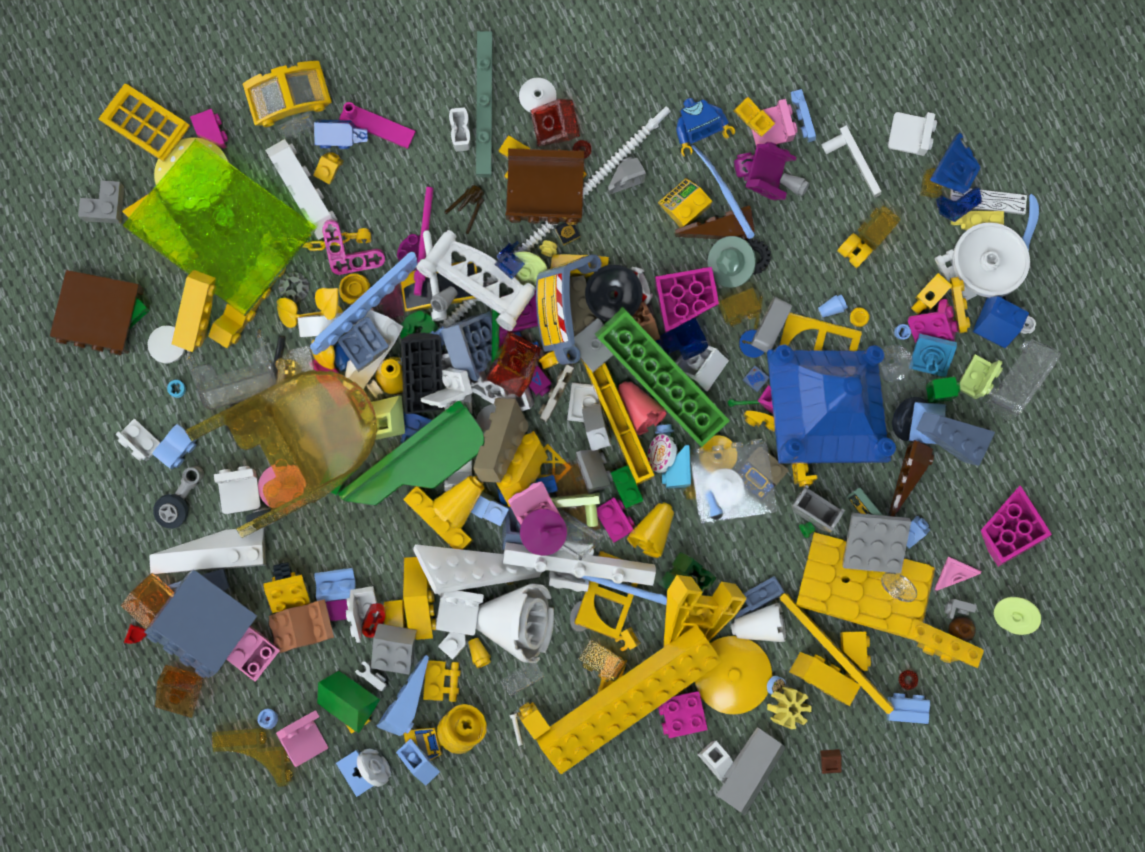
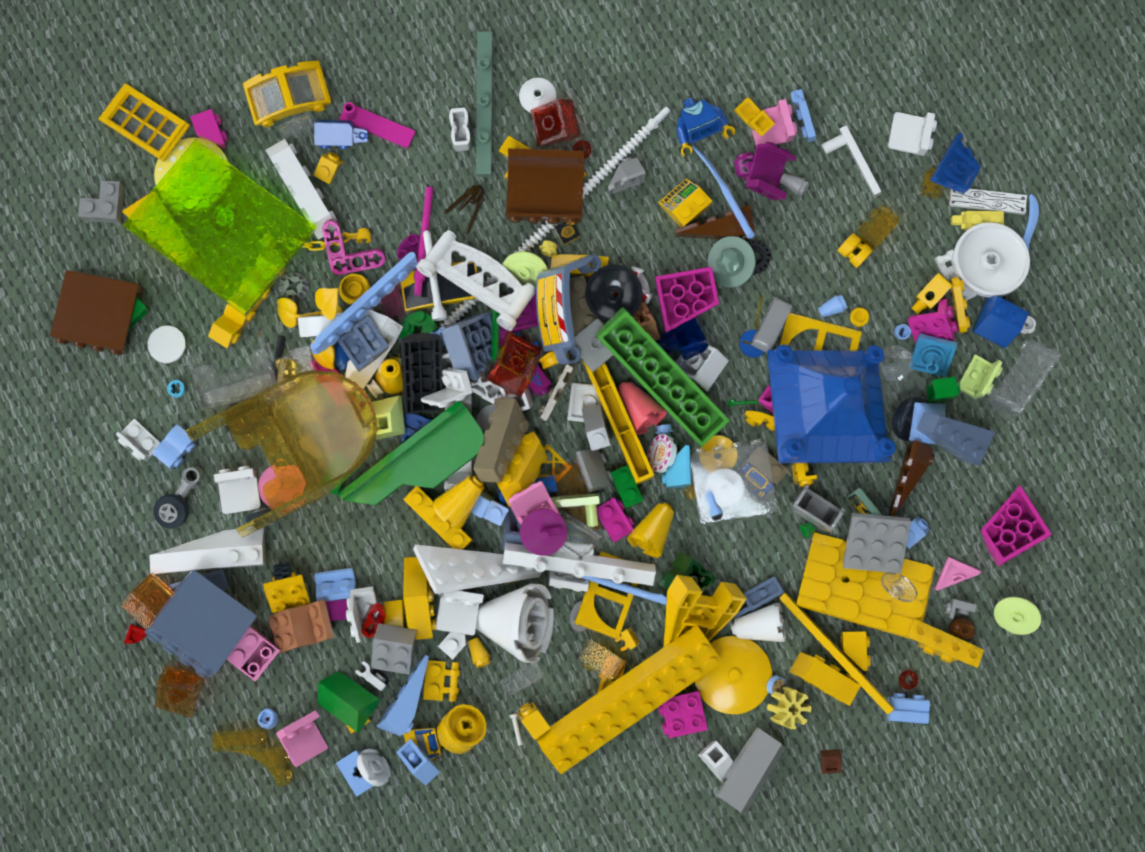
(194, 311): yellow wedge -> none
(443, 299): light grey cone -> none
(508, 262): clear blue bracket -> none
(739, 307): clear yellow piece -> none
(755, 379): sand blue tile -> none
(957, 209): clear blue bracket -> none

